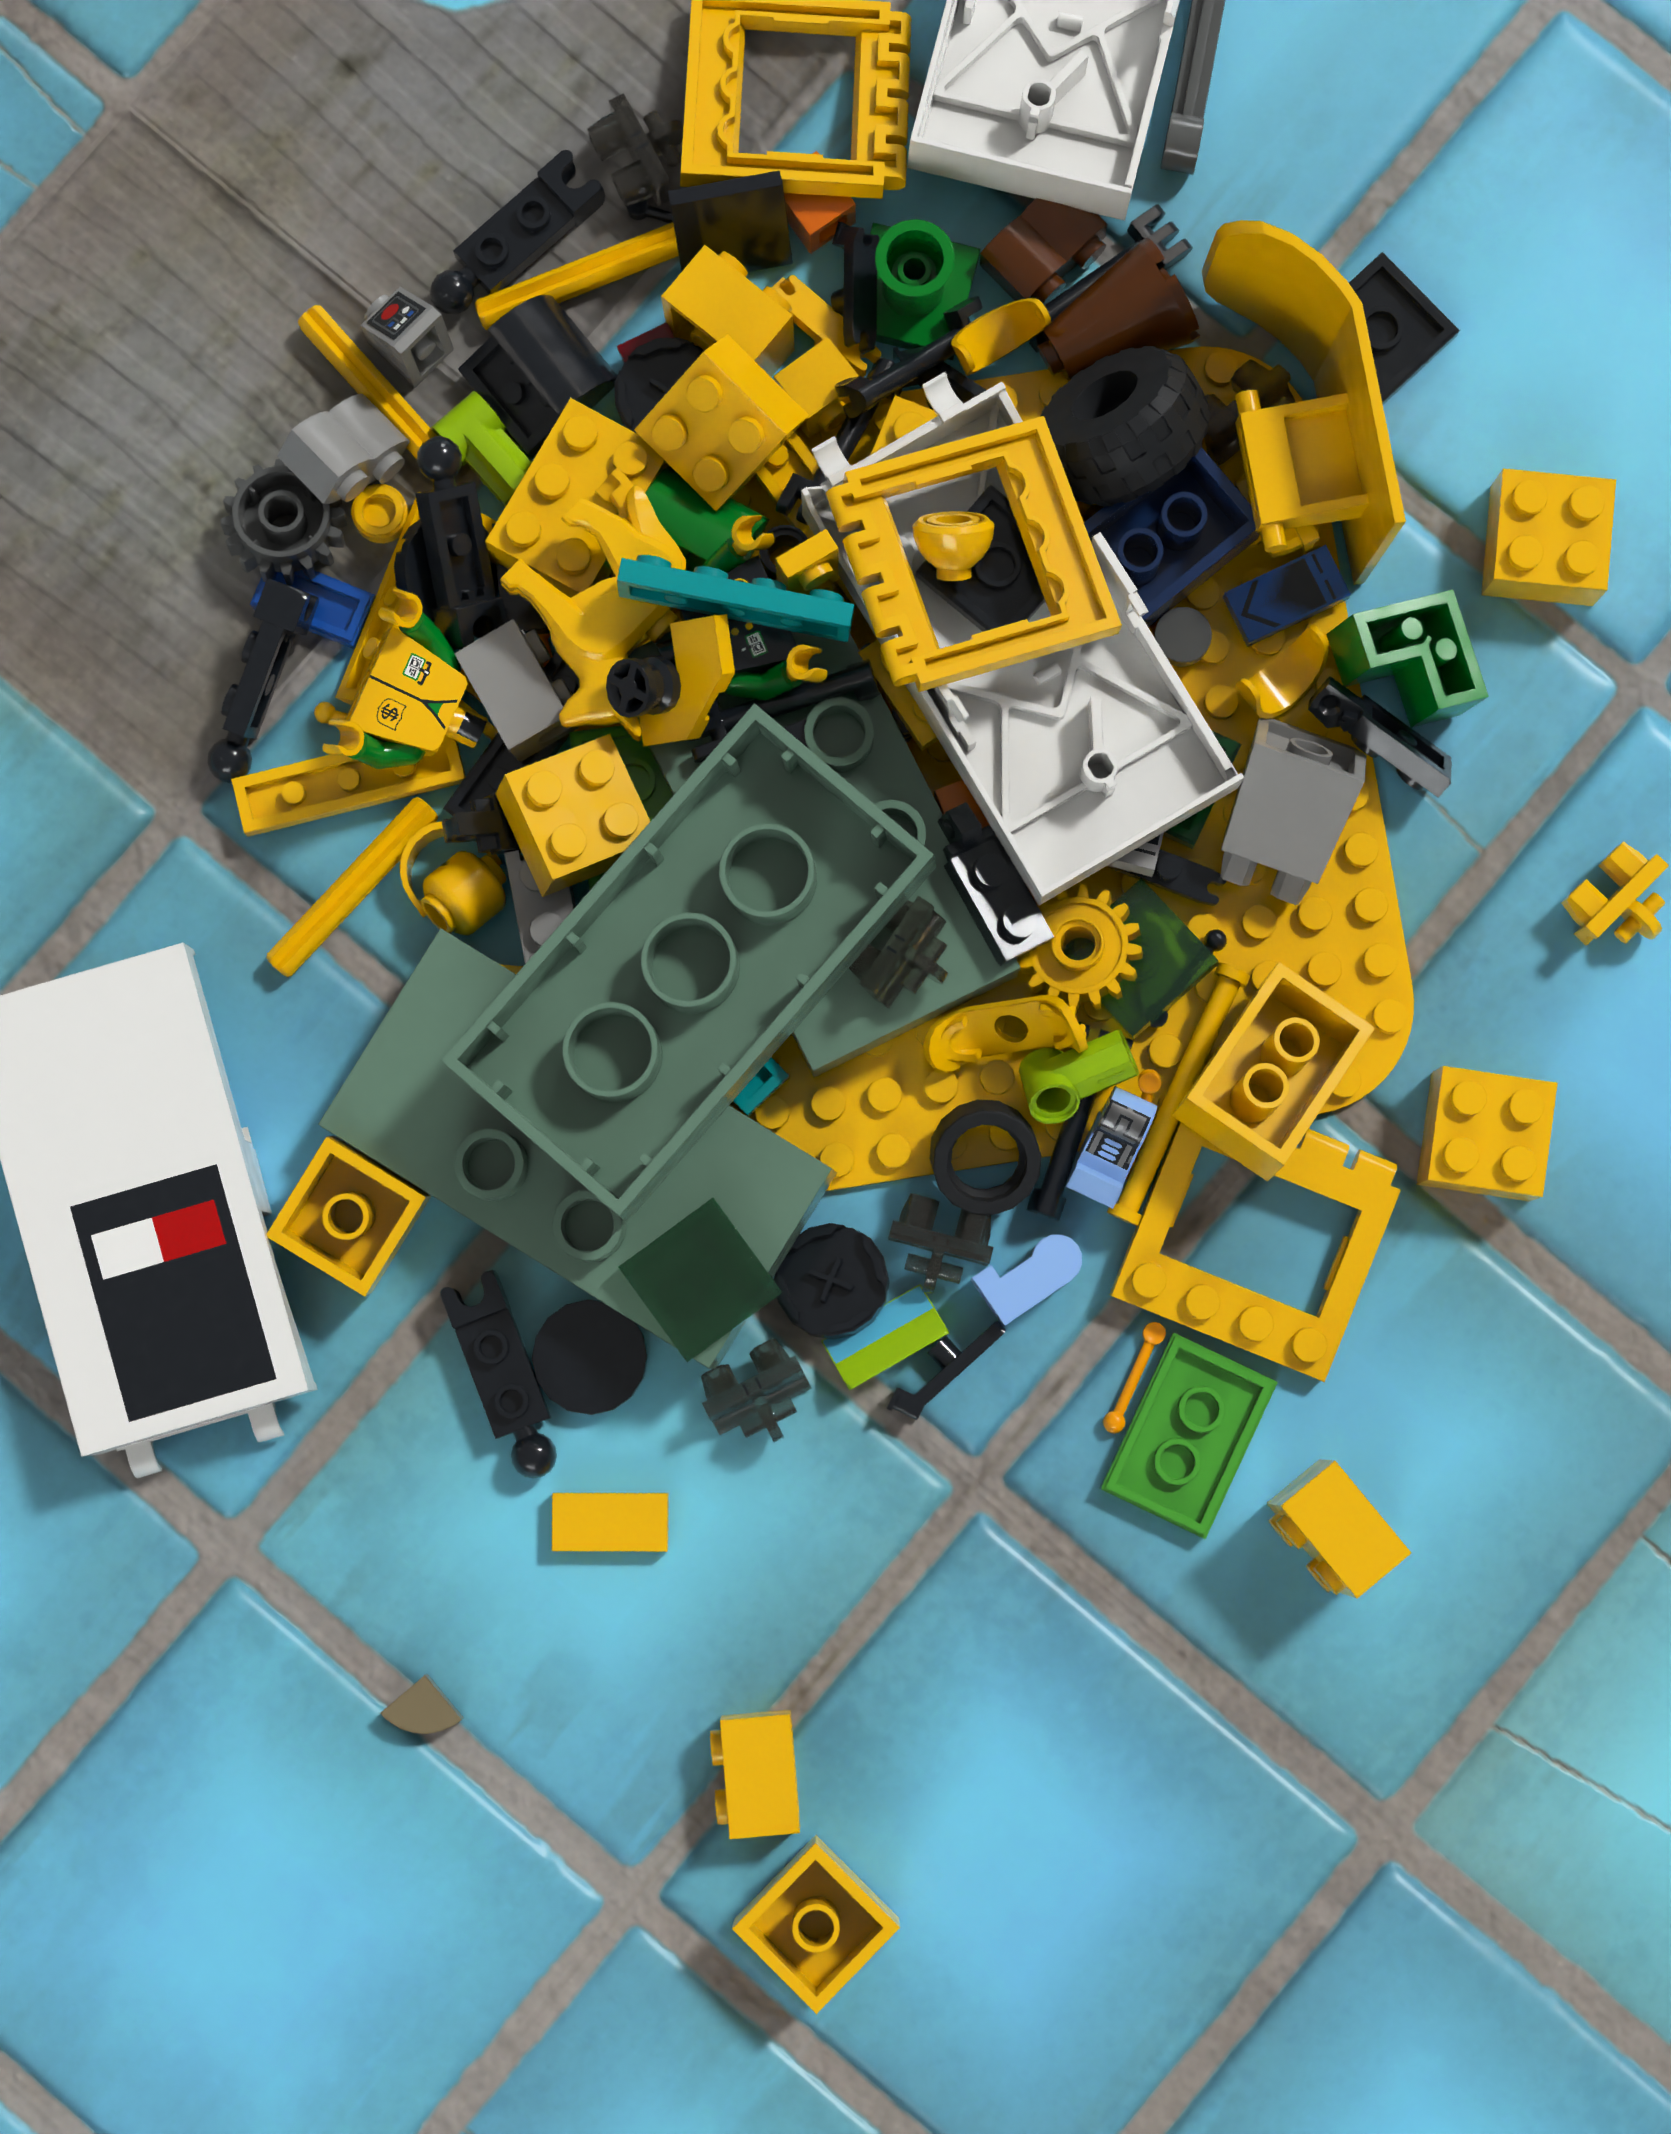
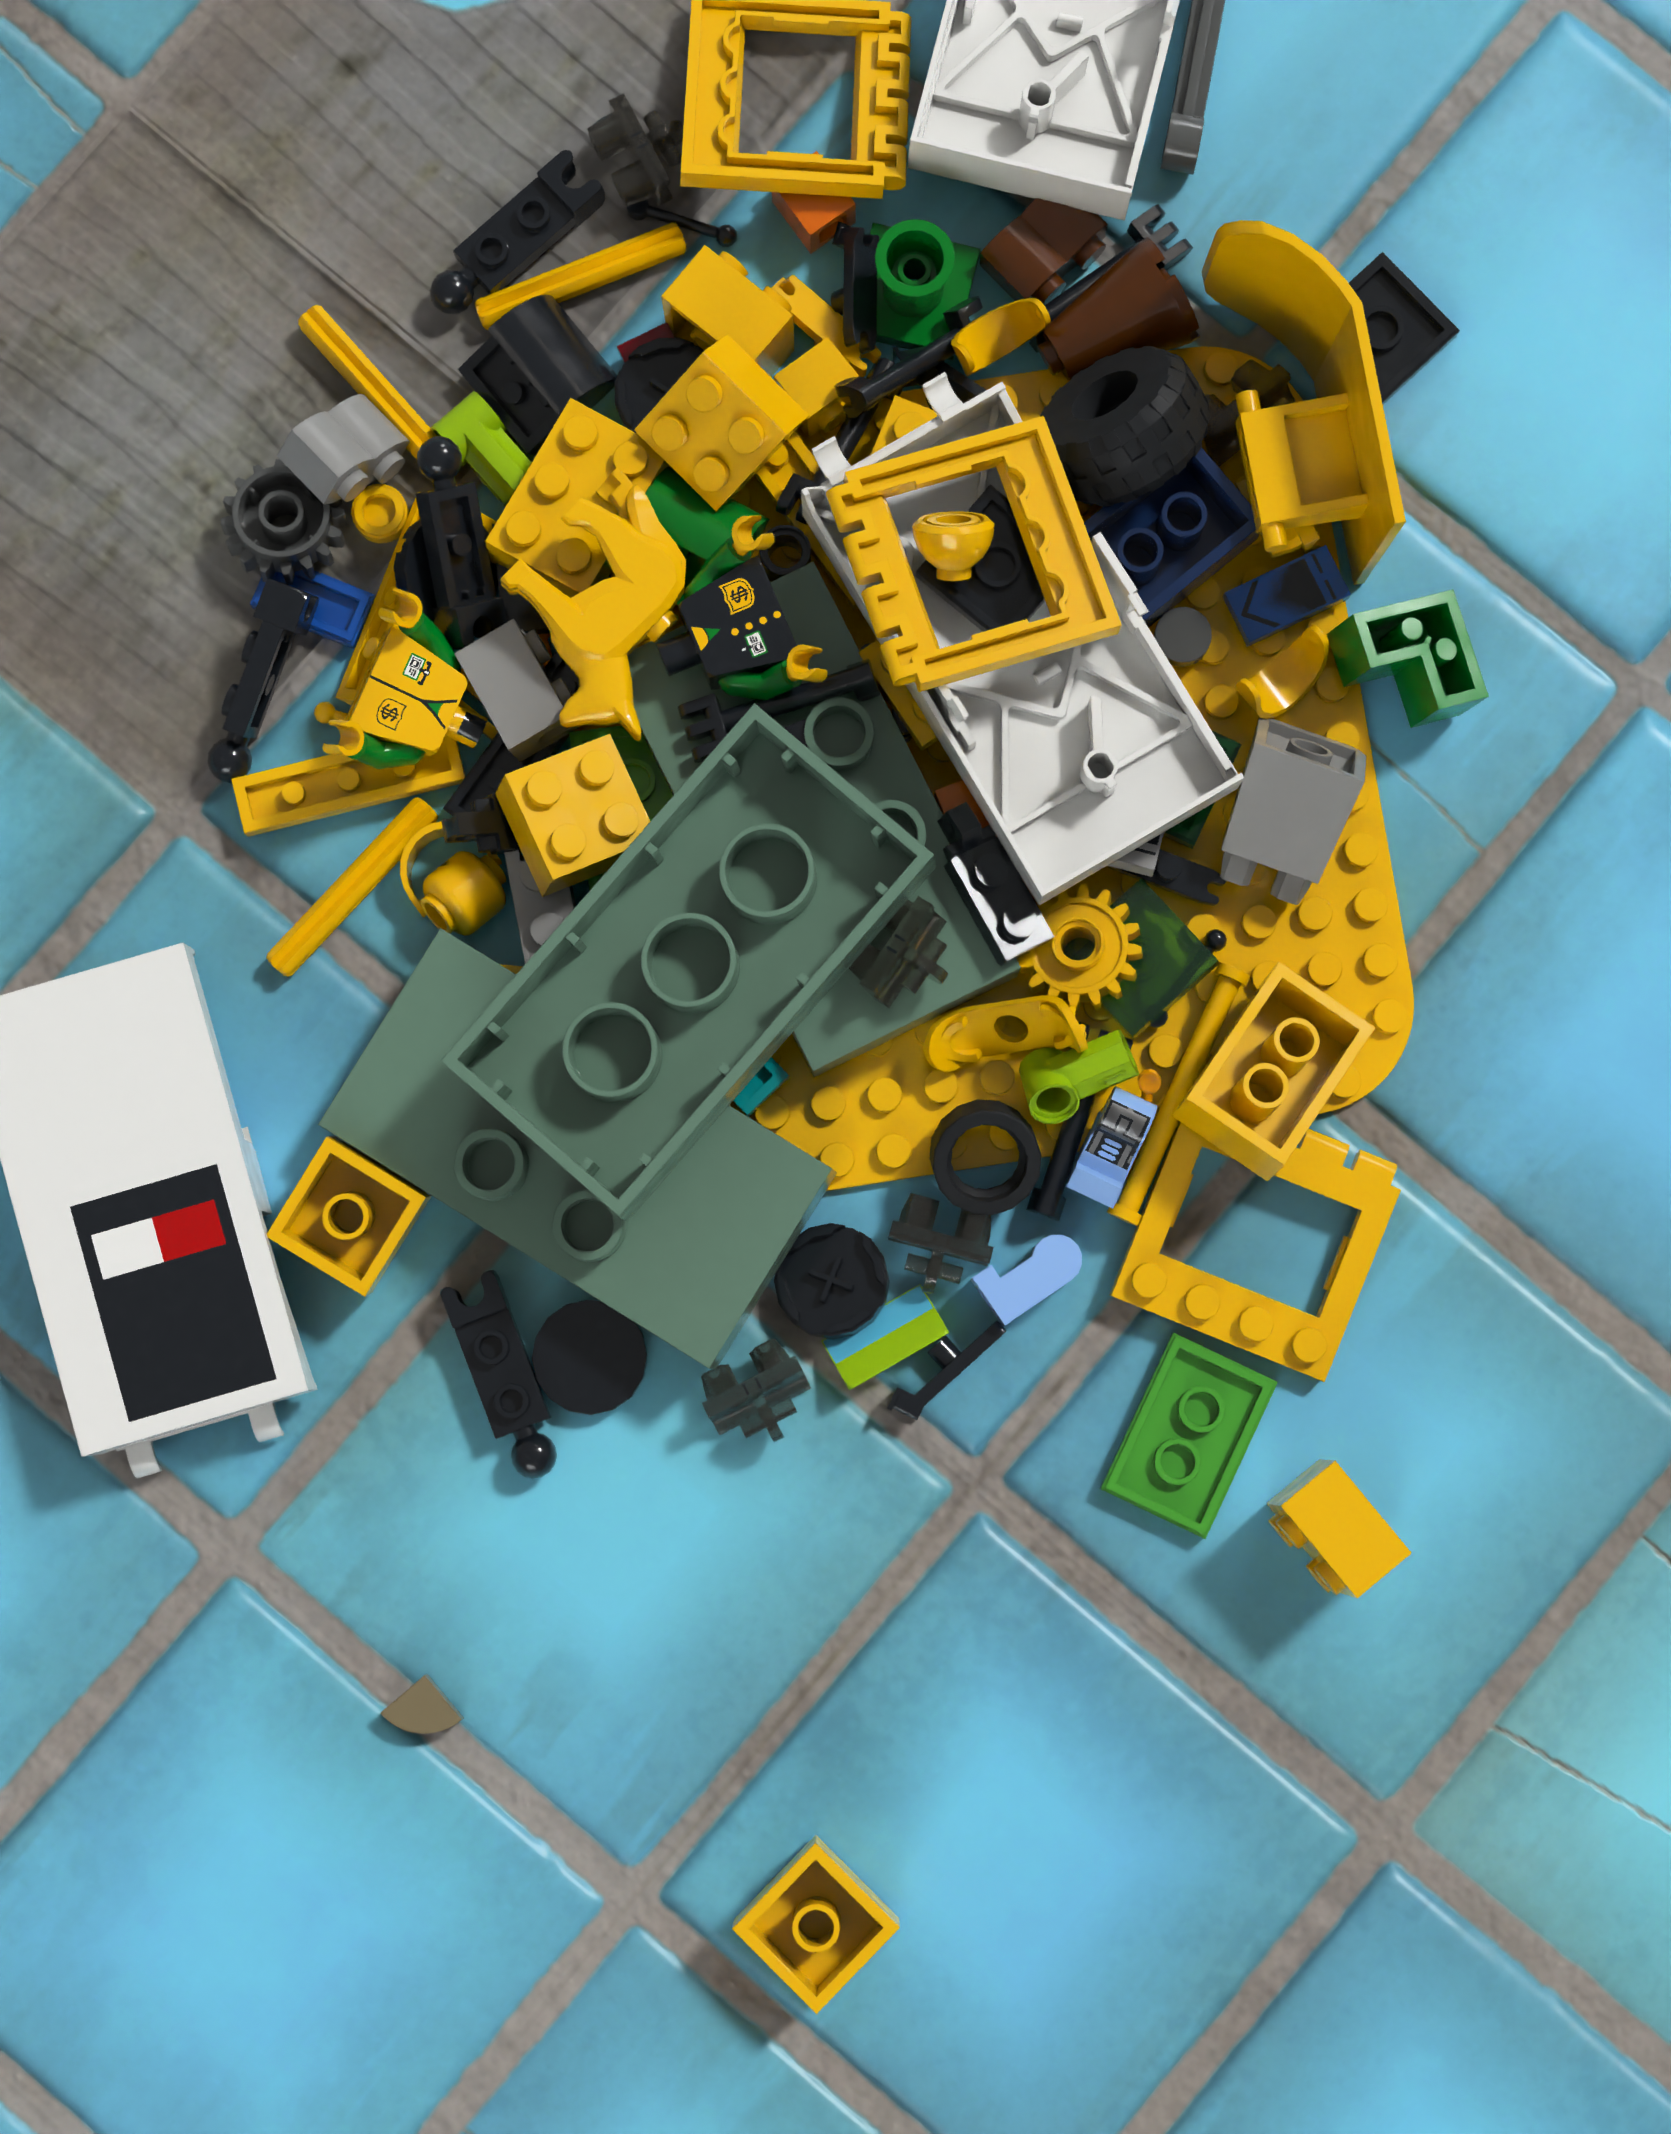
(407, 334): light grey slope -> none
(610, 1522): yellow tile -> none
(643, 686): black wheel -> none
(700, 1279): clear green tile -> none
(704, 669): yellow tile -> none
(712, 593): teal plate -> none
(735, 217): black tile -> none
(758, 1774): yellow piece -> none
(810, 565): yellow plate -> none
(1153, 1335): light orange hinge -> none
(1383, 734): black hinge -> none
(1487, 1133): yellow brick -> none
(1548, 537): yellow piece -> none
(1633, 876): yellow hips -> none

